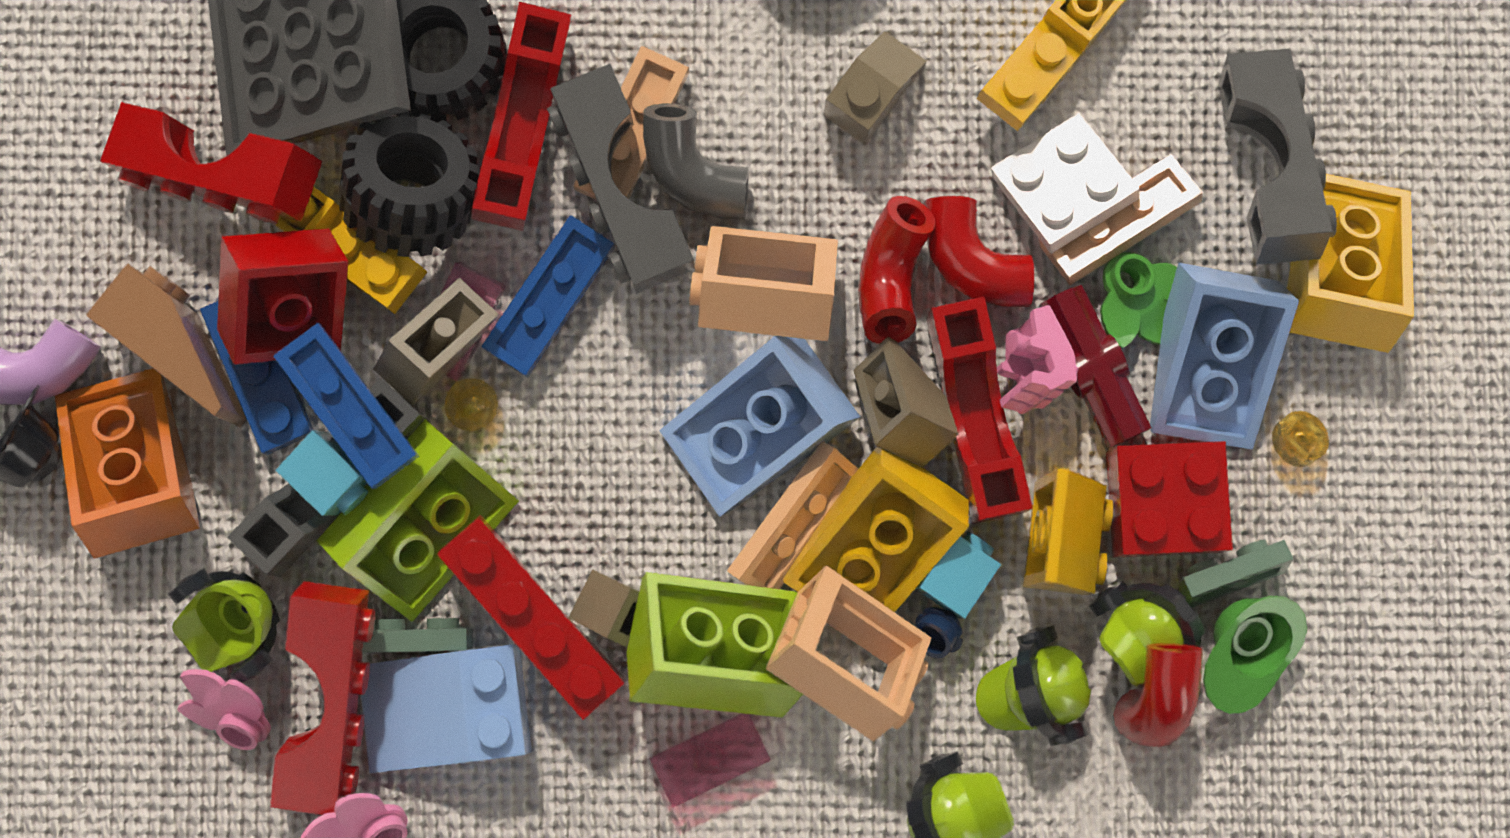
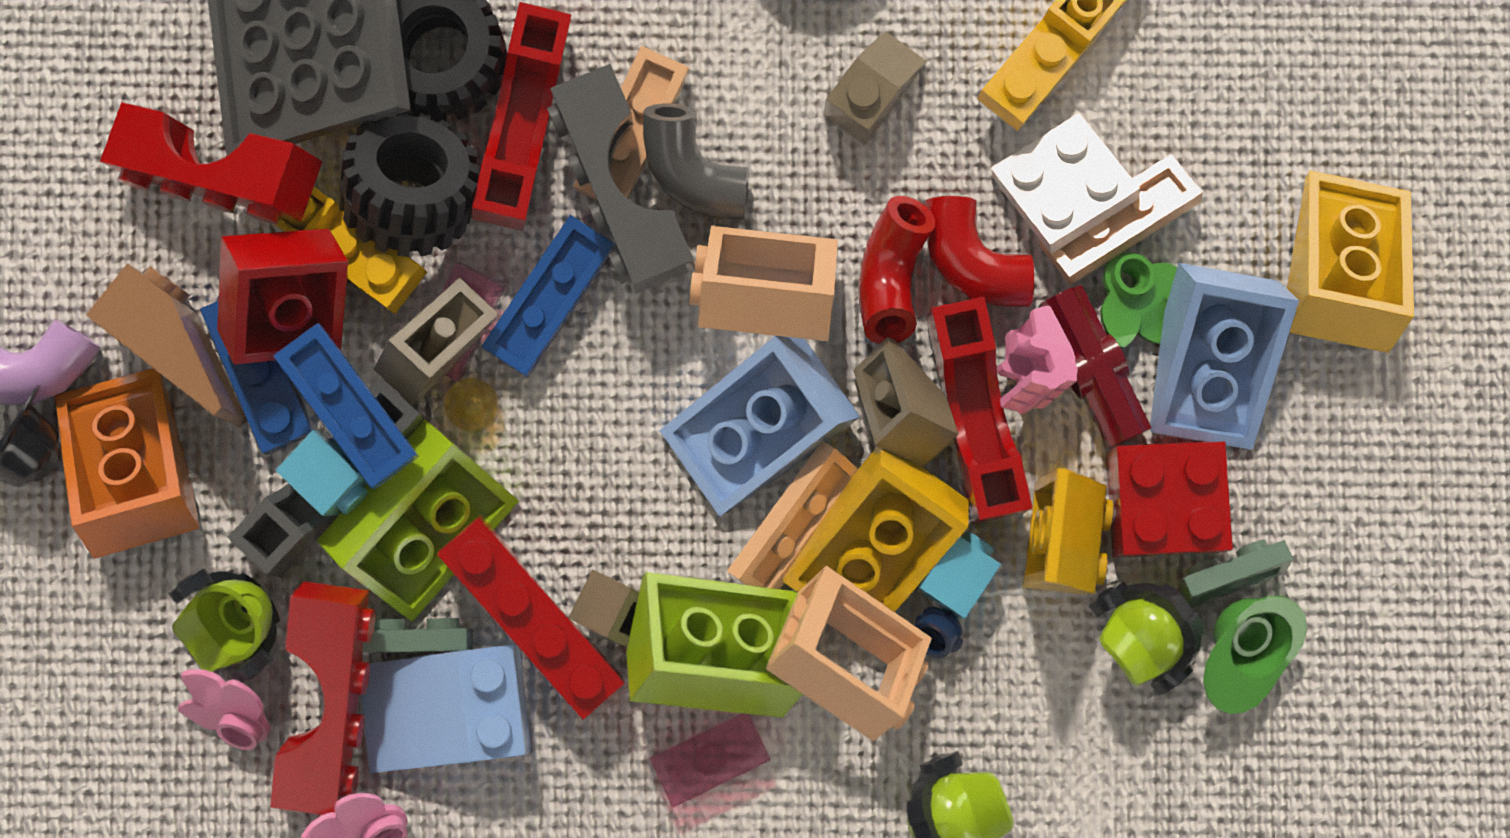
(1037, 690): lime cap -> none
(1168, 697): red cylinder -> none
(1264, 99): dark grey arch -> none
(1300, 438): clear yellow tile -> none

